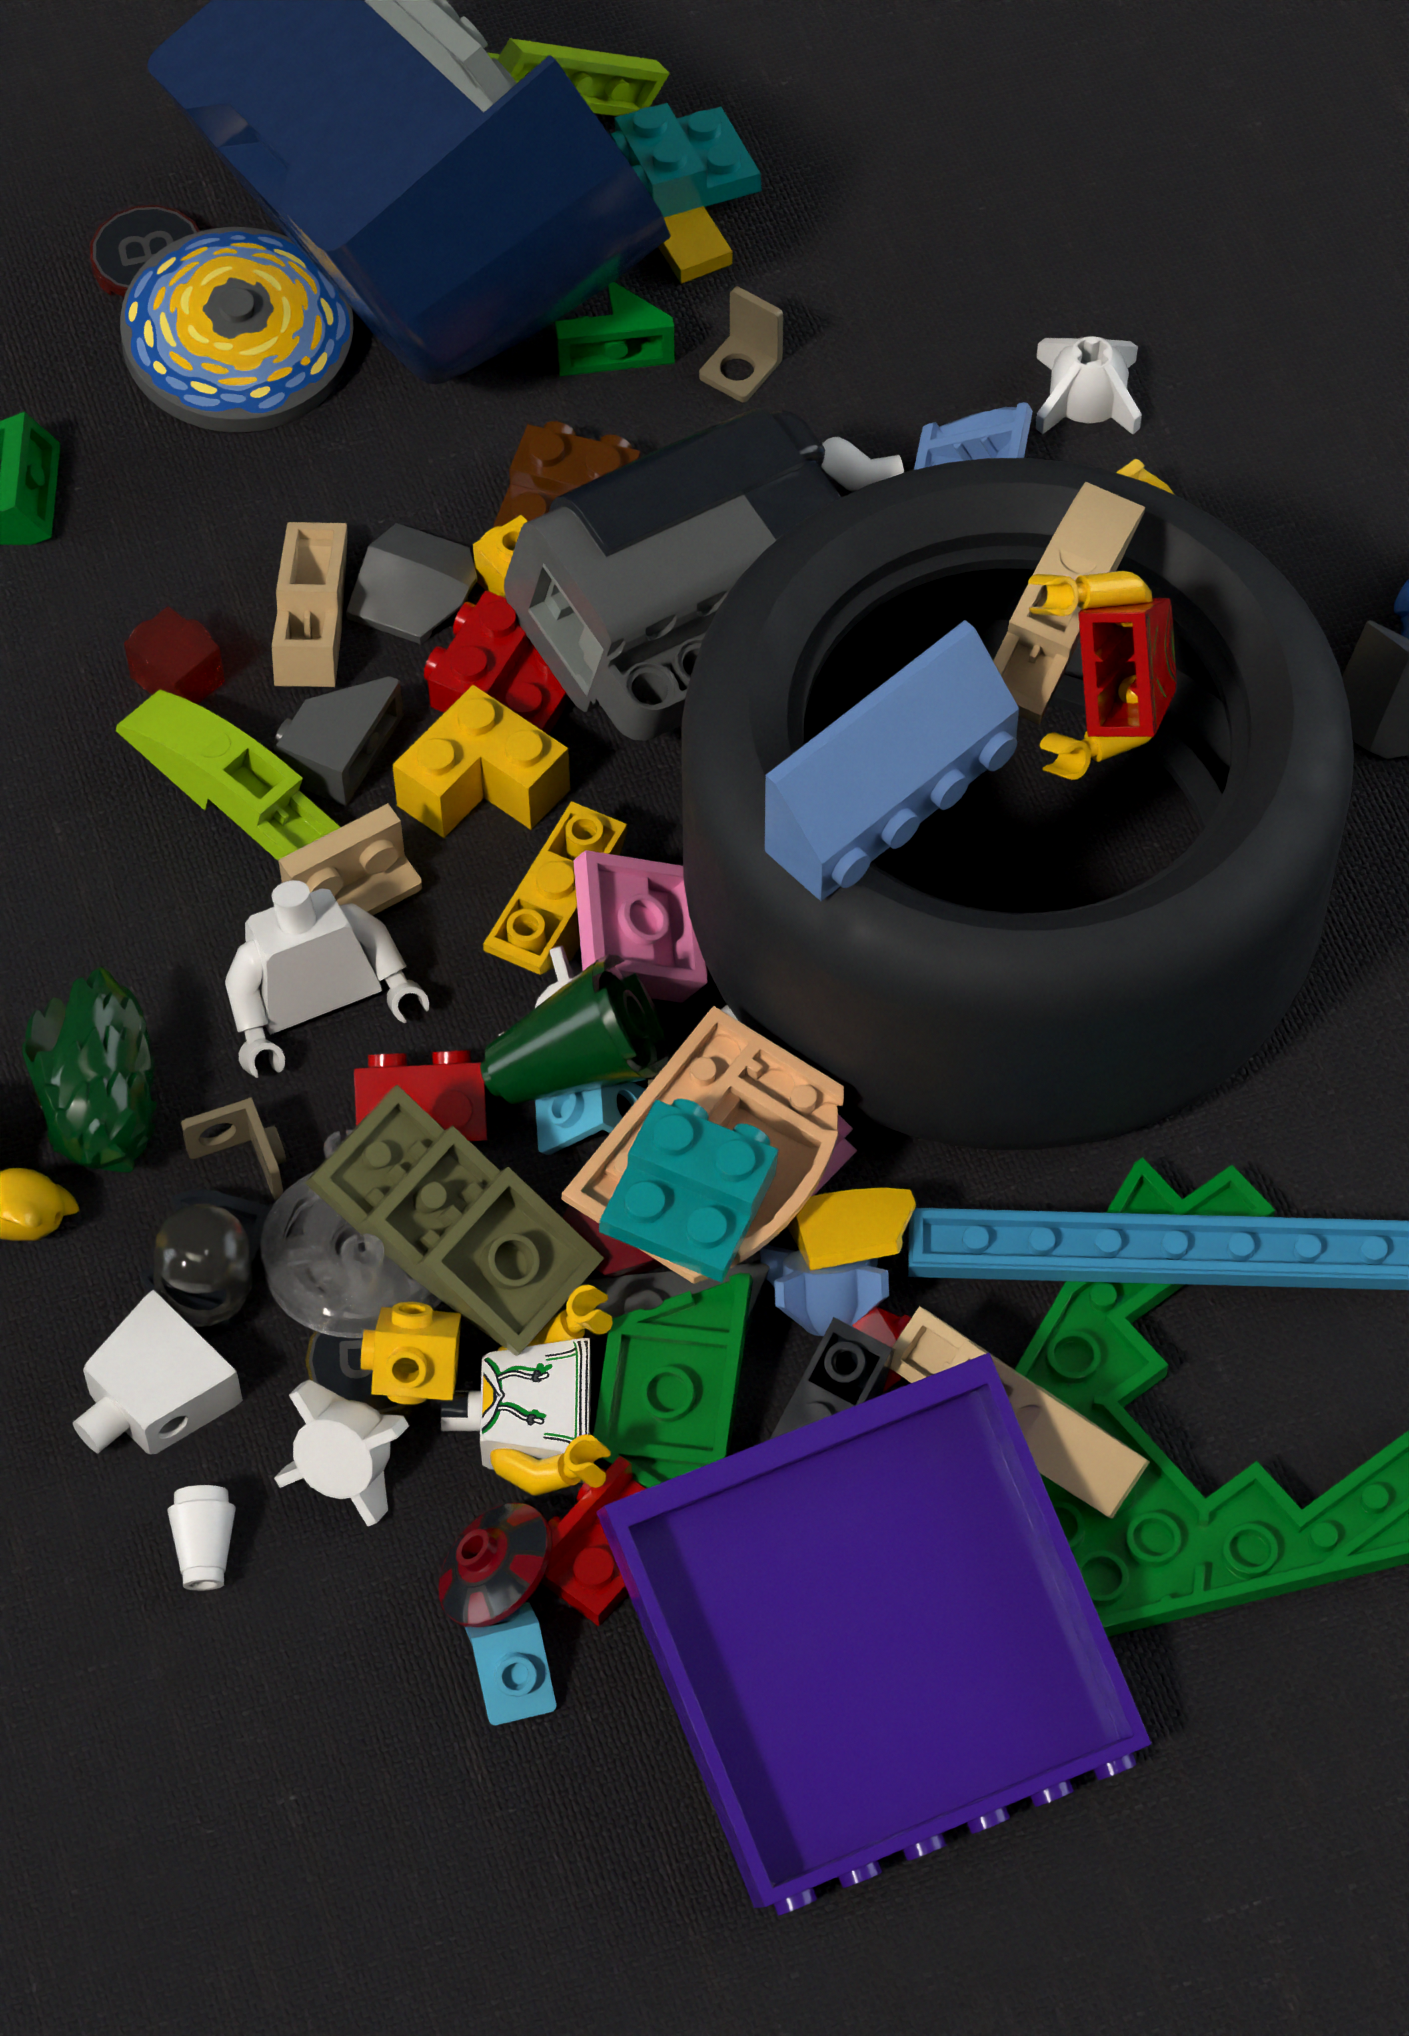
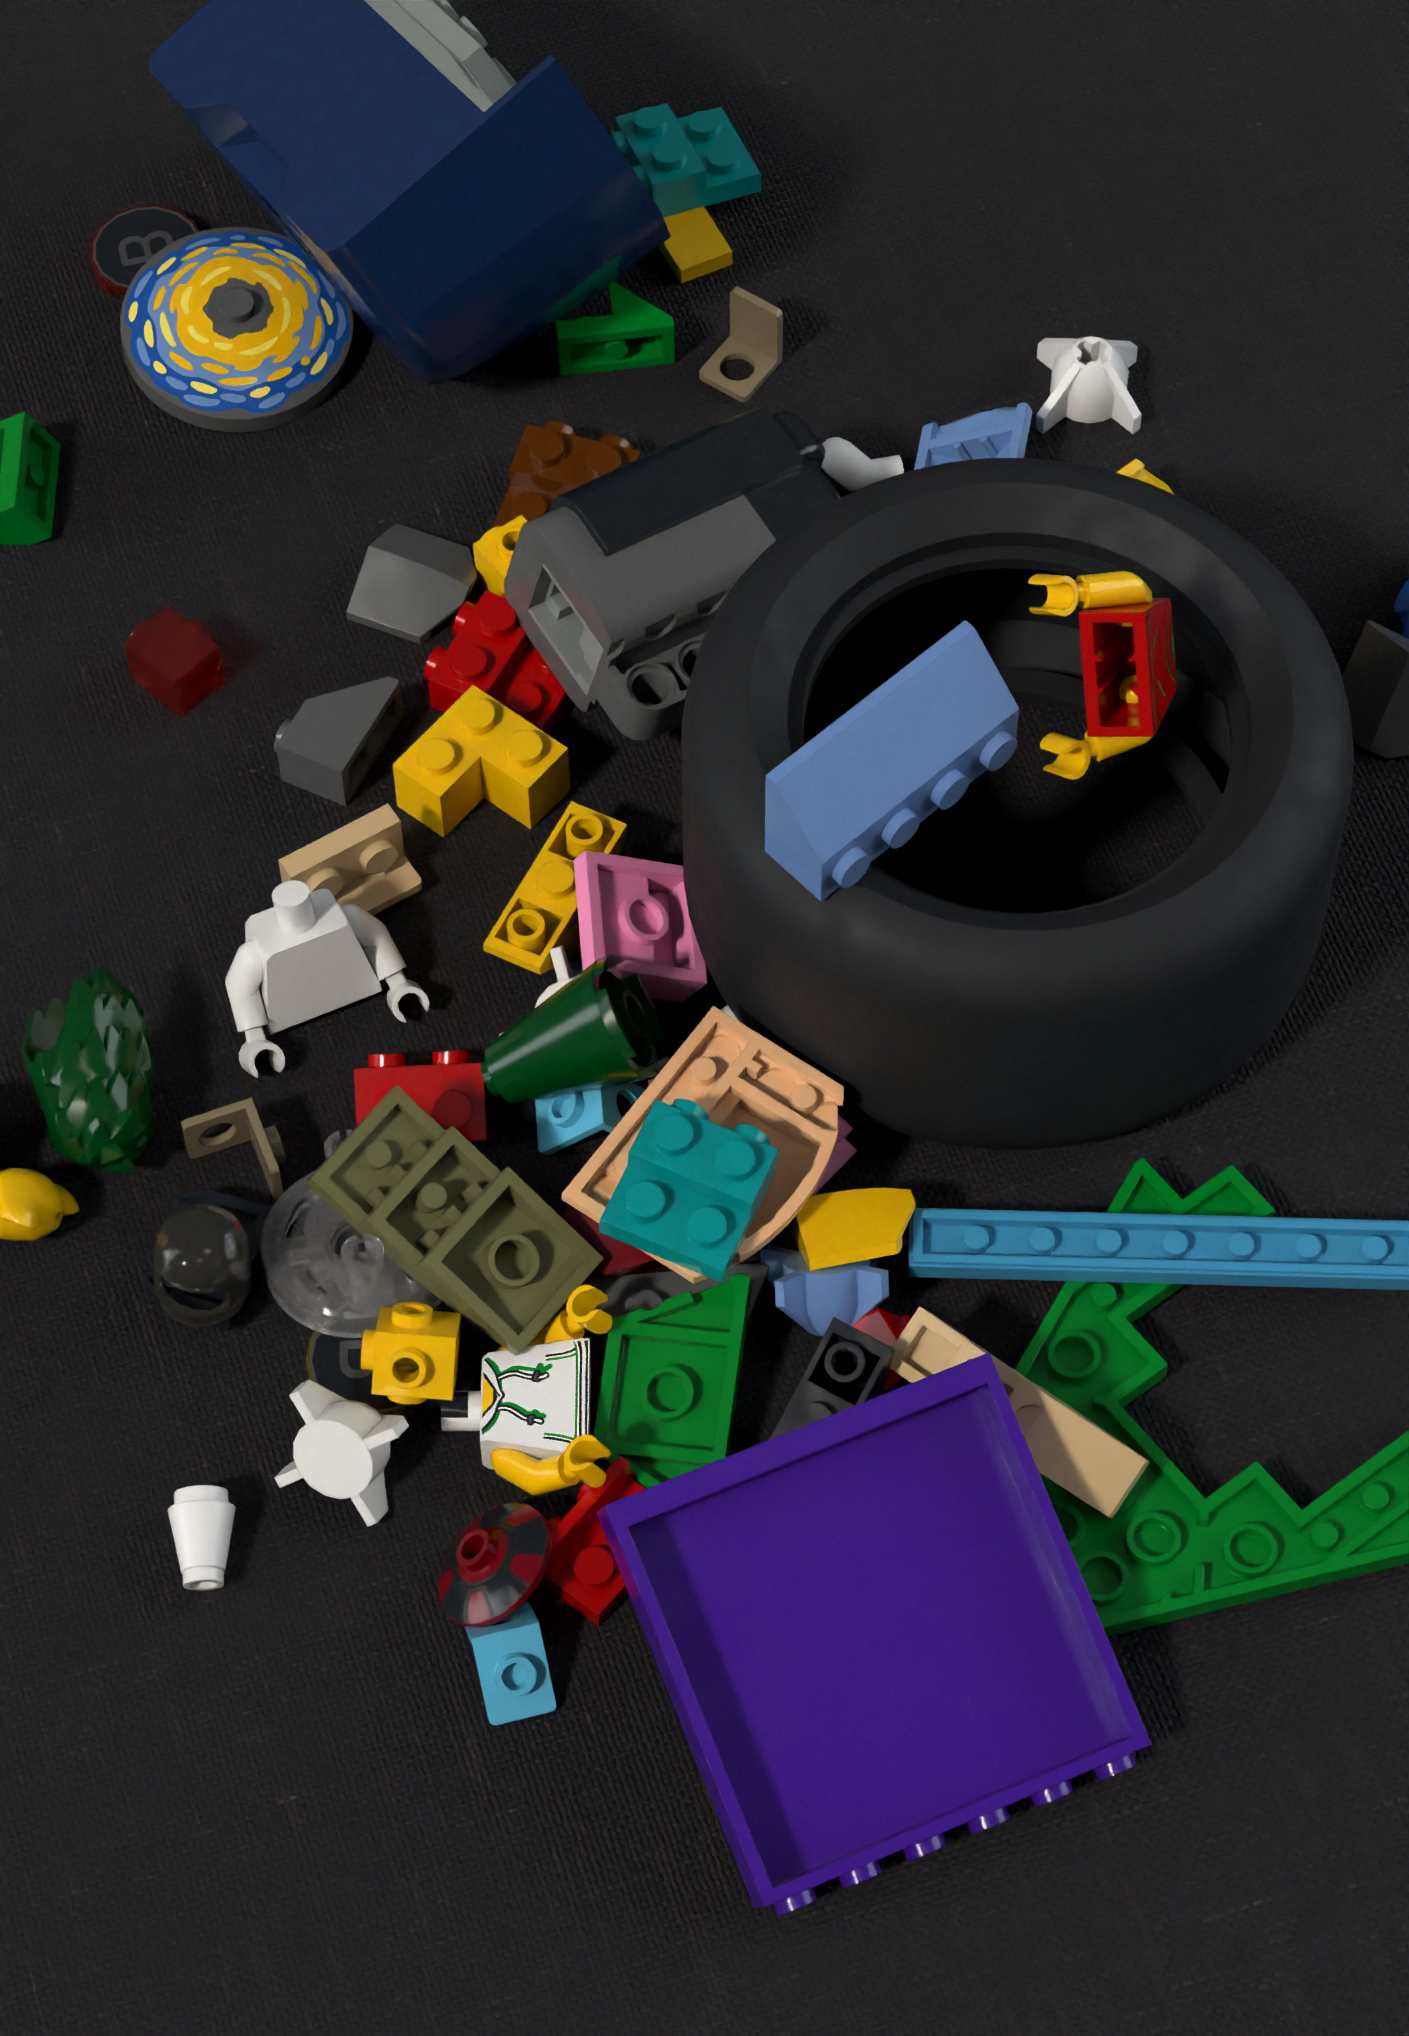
(154, 1381): white torso -> none
(226, 768): lime slope -> none
(310, 604): tan slope -> none
(605, 80): lime panel -> none
(1041, 646): tan slope -> none

